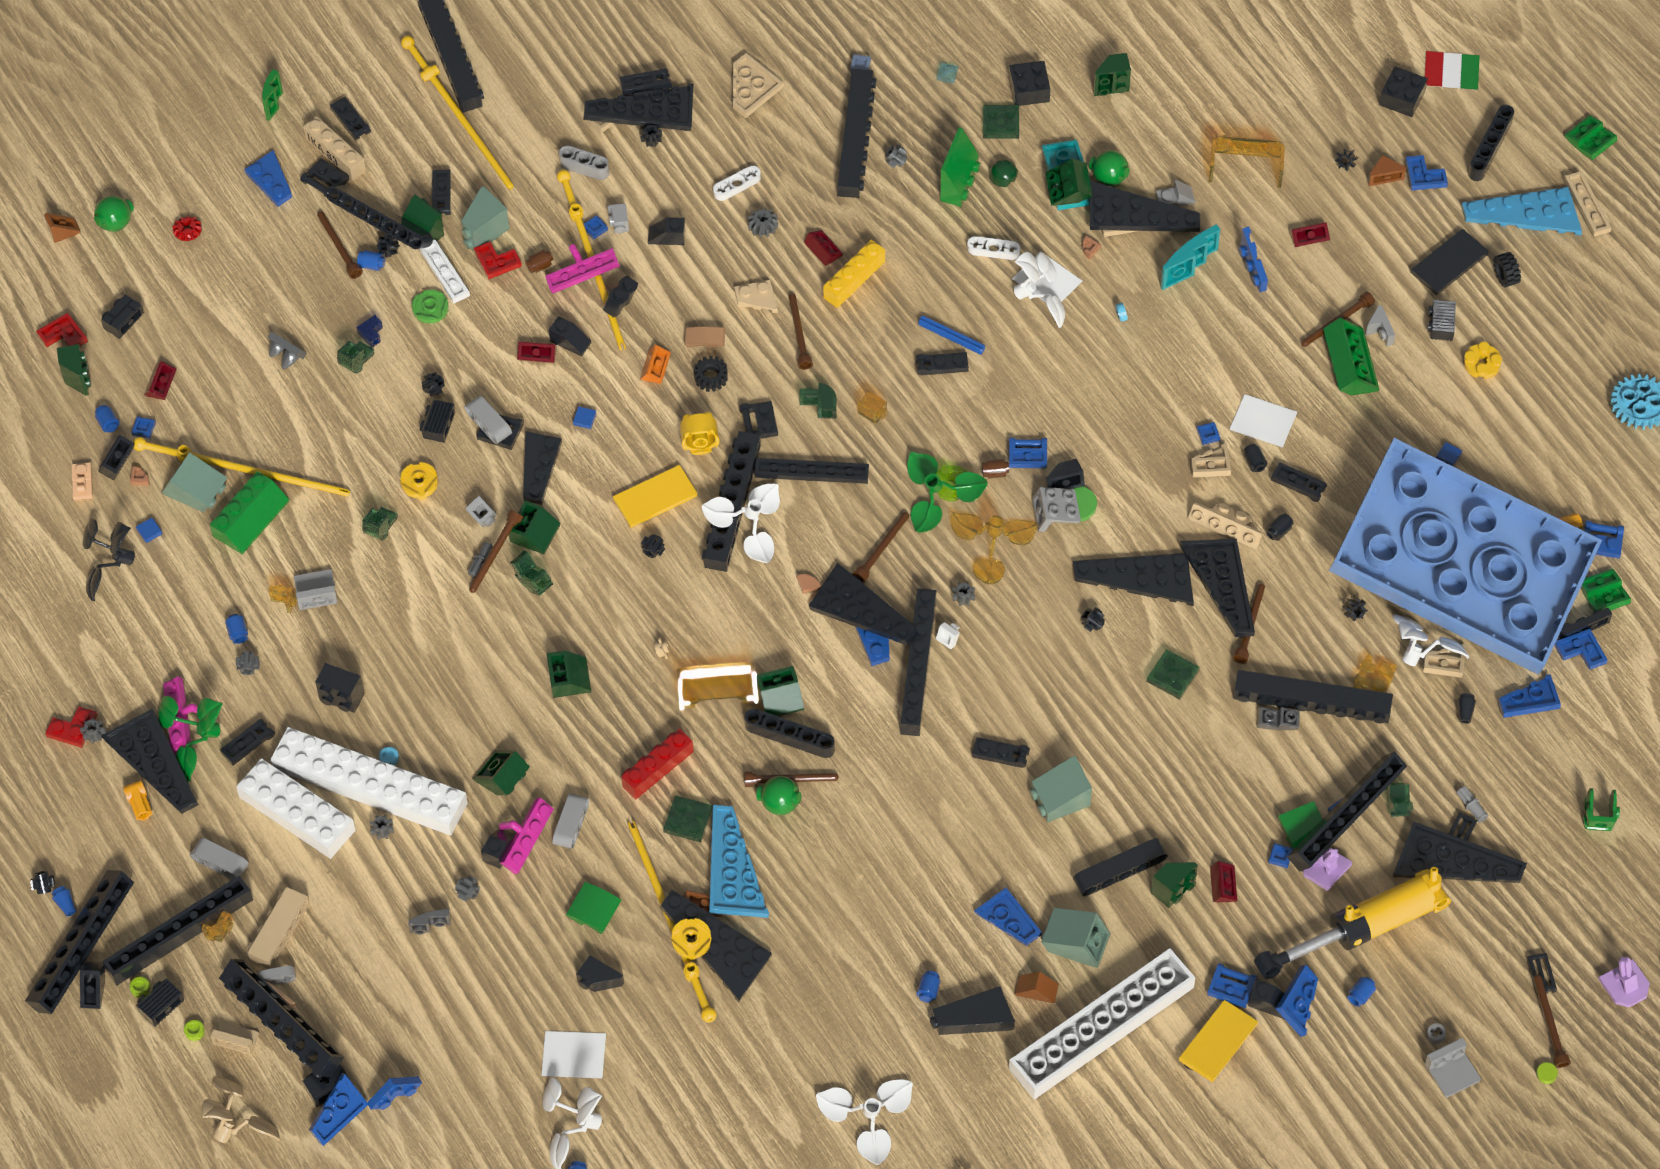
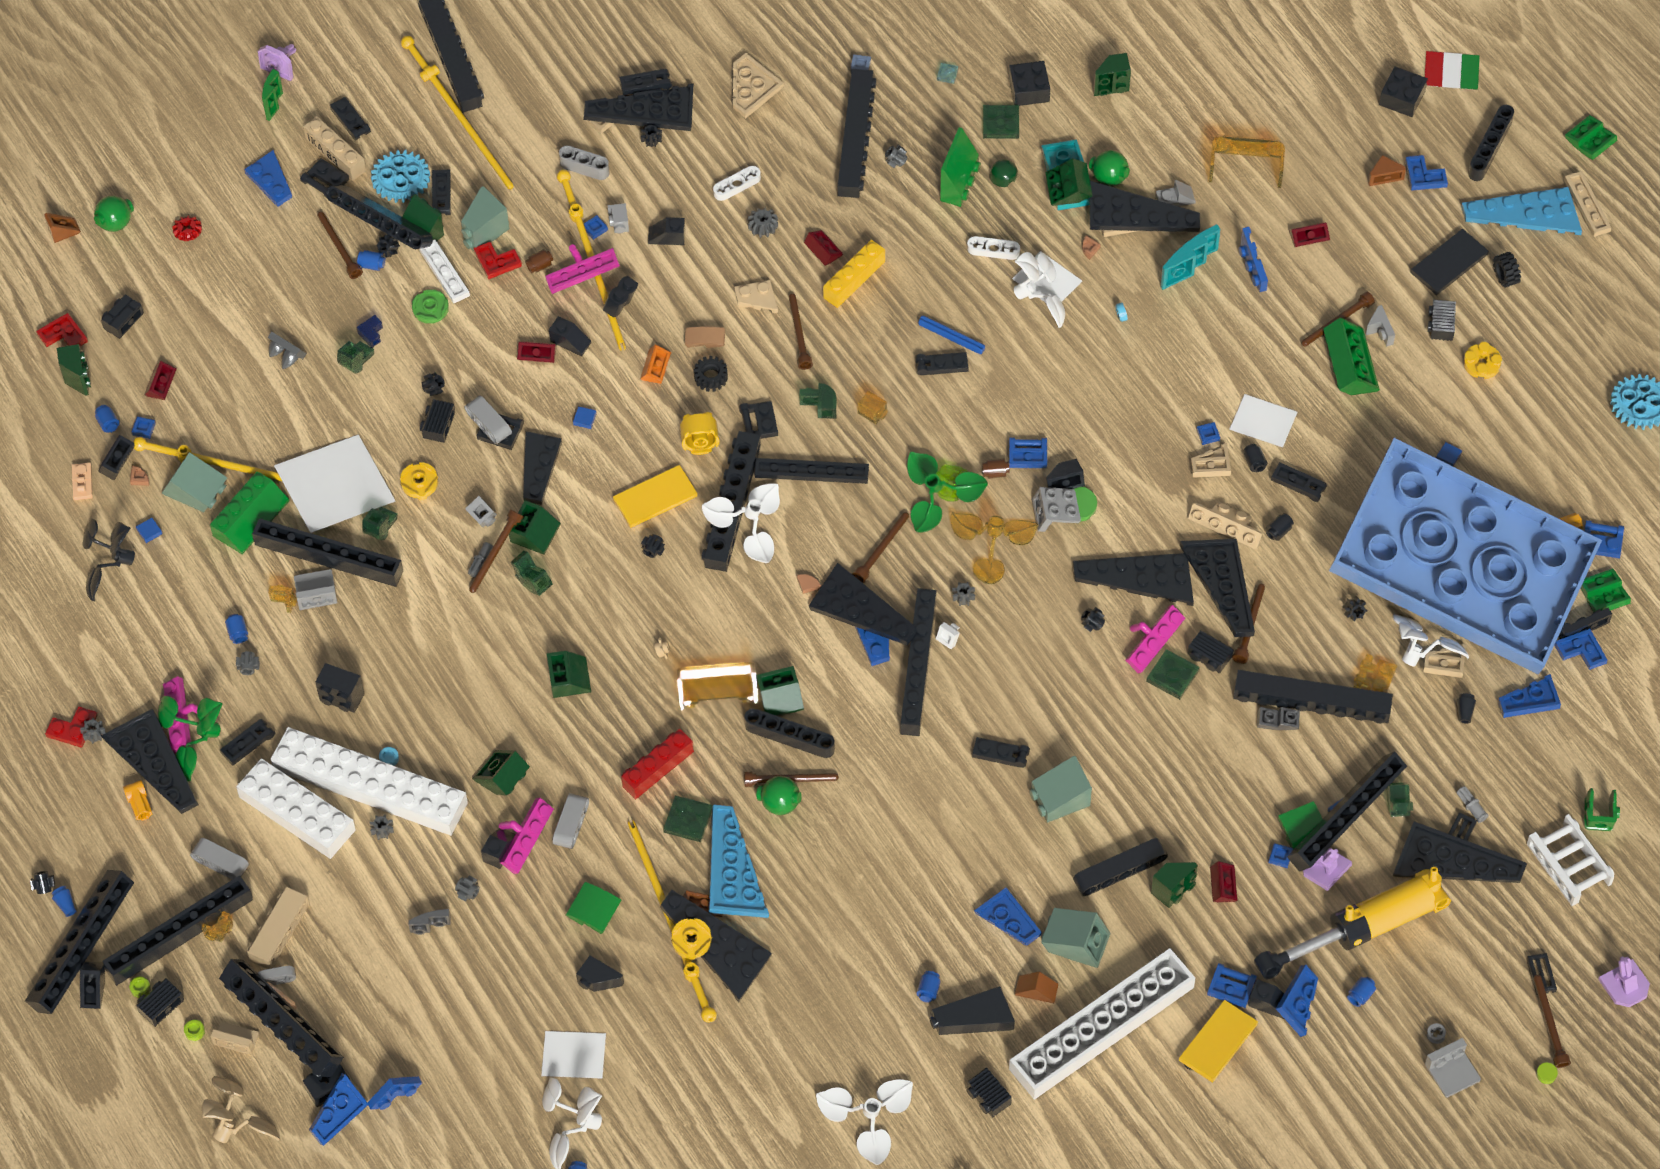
(277, 59): none -> lavender piece
(327, 552): none -> black brick
(334, 483): none -> white sticker
(400, 171): none -> medium azure gear
(989, 1093): none -> black brick
(1154, 638): none -> dark pink plate
(1210, 652): none -> black brick
(1343, 162): black gear -> none
(1561, 875): none -> white fence

